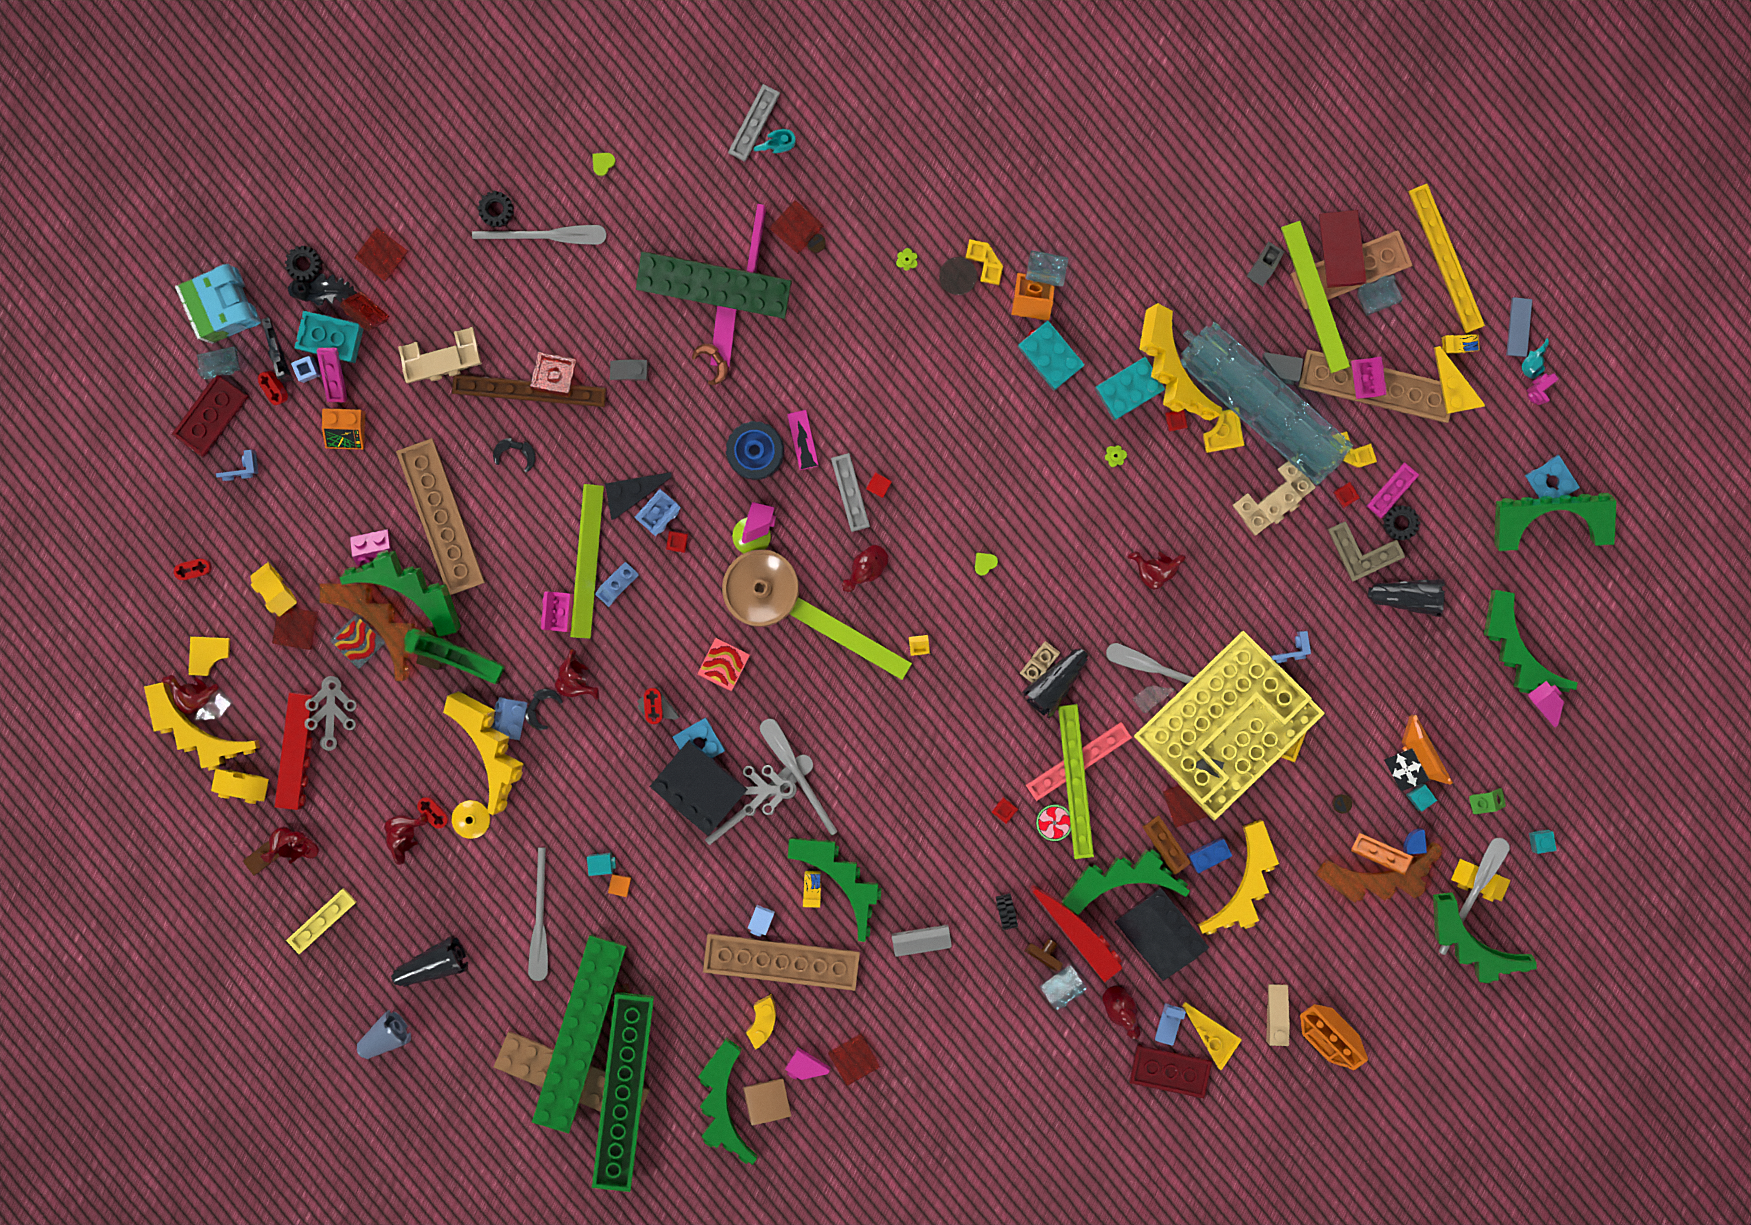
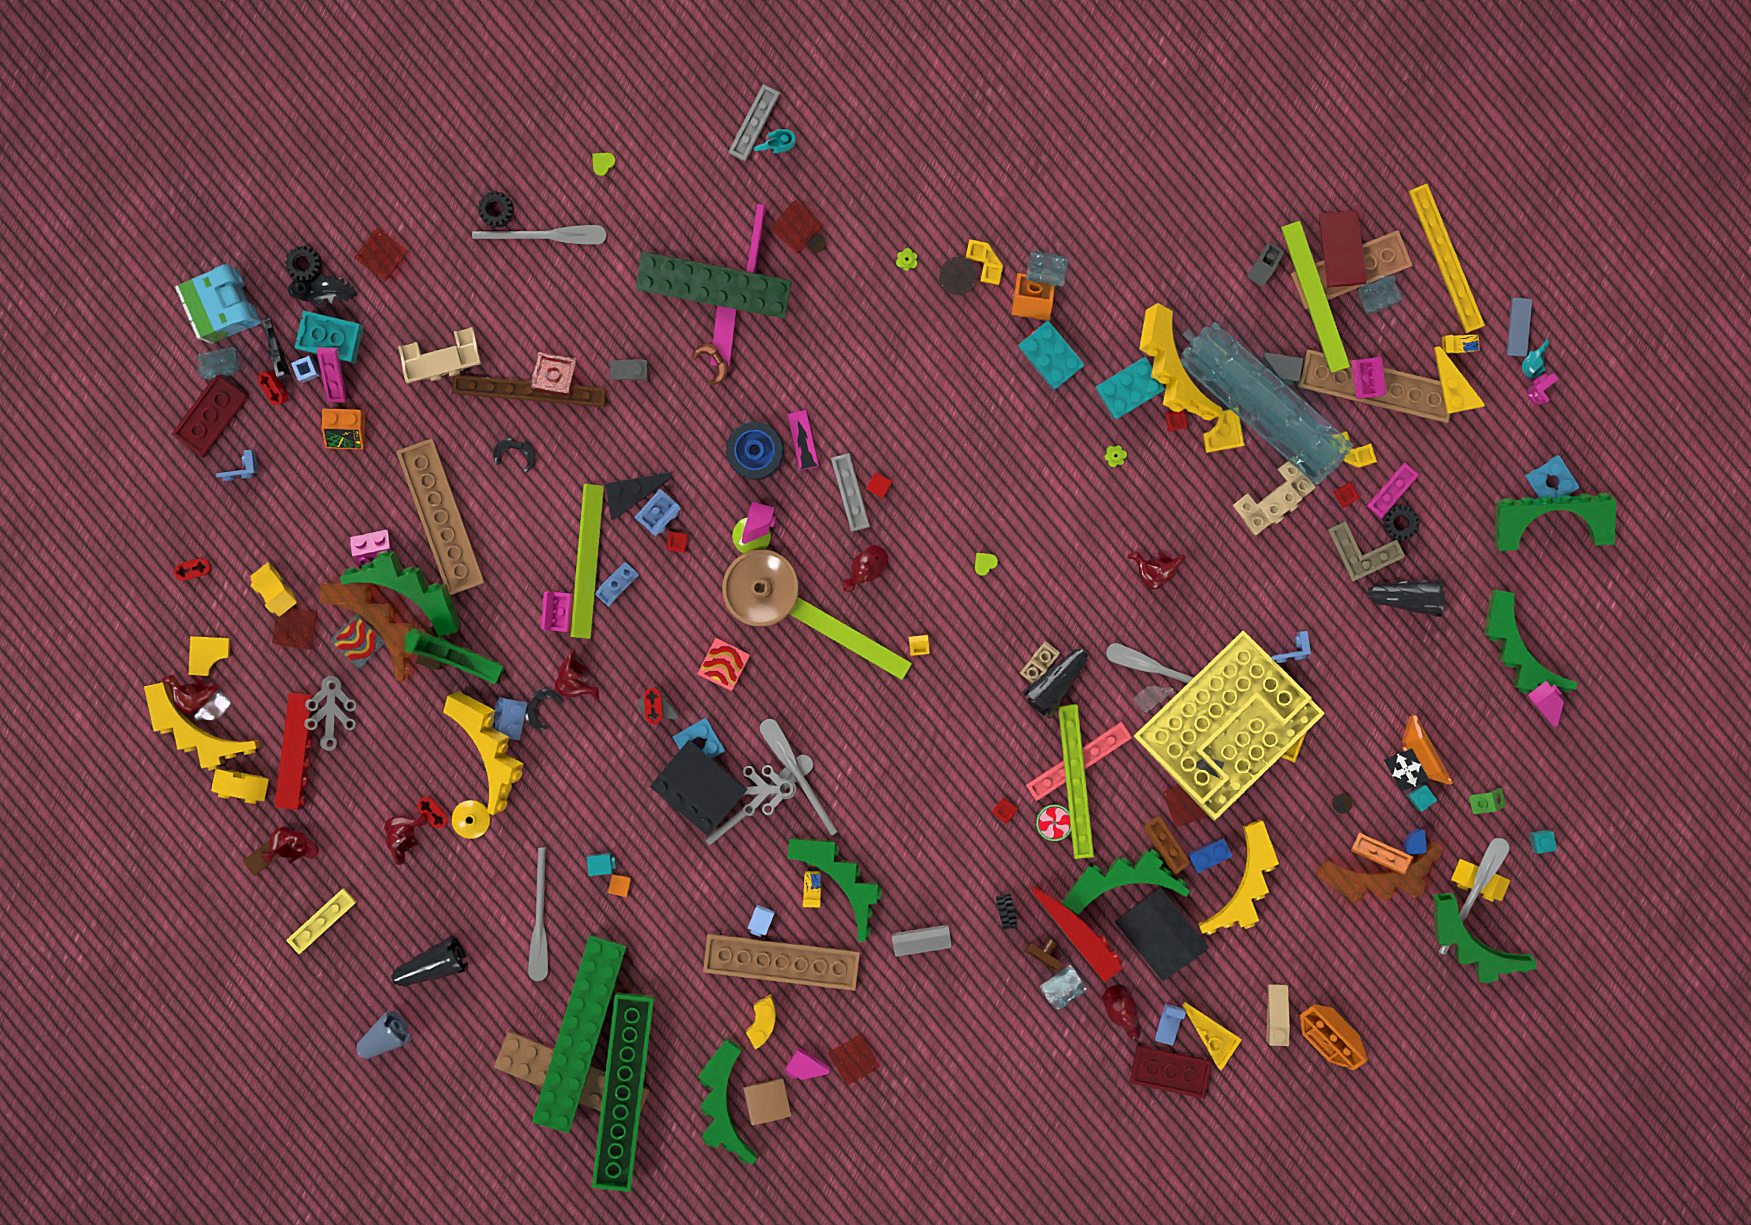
(364, 311): clear red plate -> none

